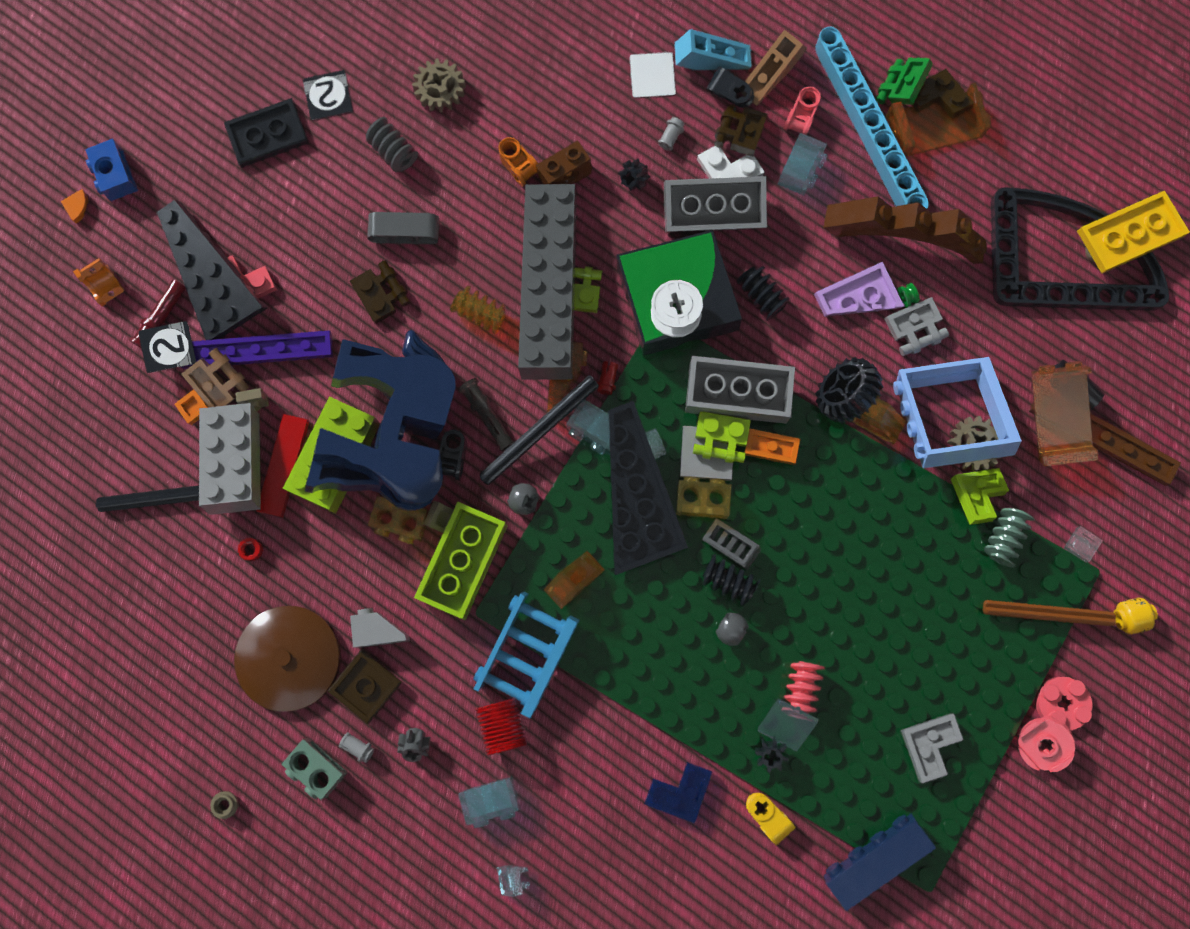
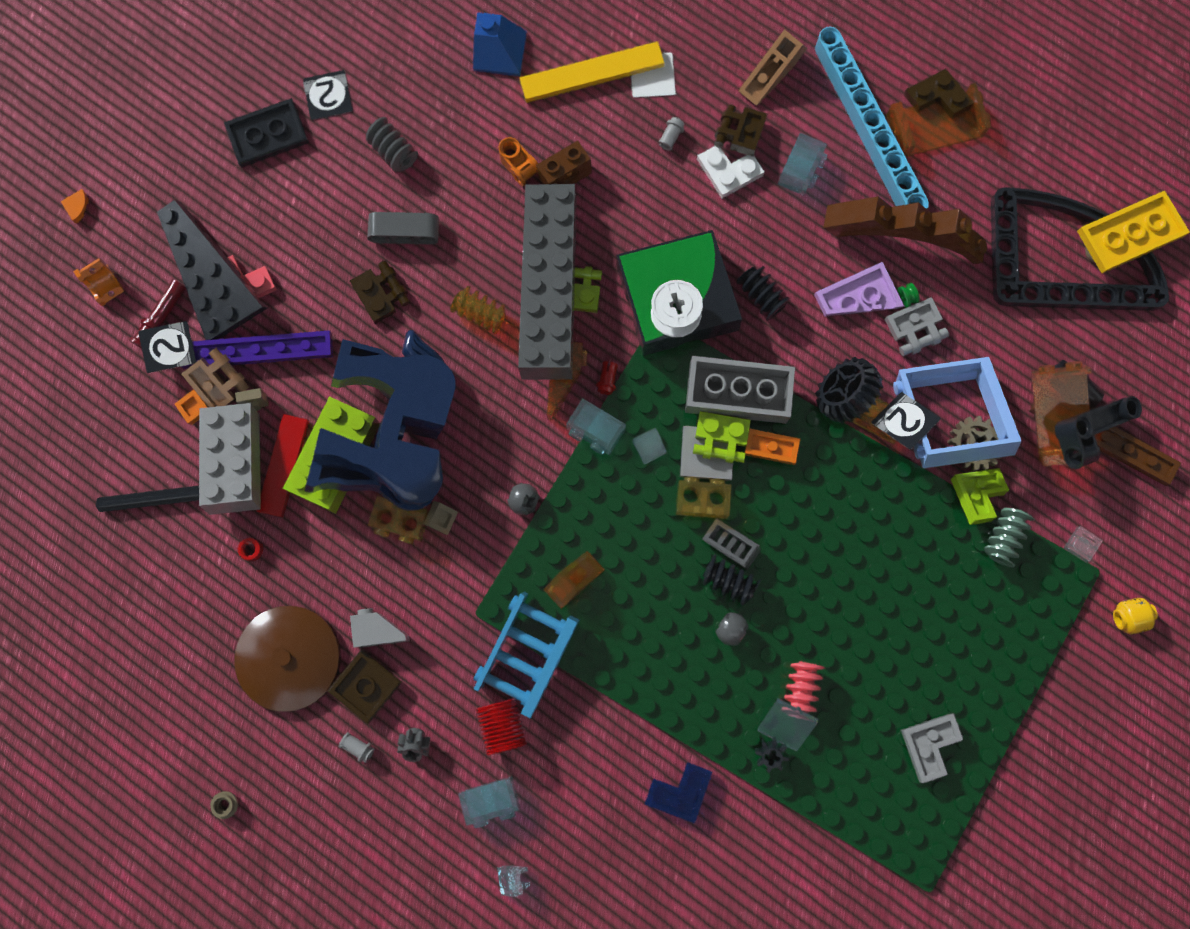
(118, 181): blue brick -> none
(318, 762): sand green brick -> none
(446, 76): dark tan gear -> none
(453, 457): black piece -> none
(461, 561): lime brick -> none
(478, 404): clear smoke pin -> none
(498, 45): none -> blue slope
(539, 430): black axle -> none
(592, 72): none -> yellow tile
(634, 174): black gear -> none
(641, 507): black wing -> none
(708, 52): medium azure slope -> none
(715, 204): light grey brick -> none
(727, 86): black piece -> none
(771, 819): yellow piece -> none
(801, 114): coral piece -> none
(878, 861): dark blue brick -> none
(906, 420): none -> sticker
(909, 78): green plate -> none
(1046, 759): coral plate -> none
(1049, 613): dark orange axle -> none
(1074, 690): coral plate -> none
(1078, 432): none -> black piece

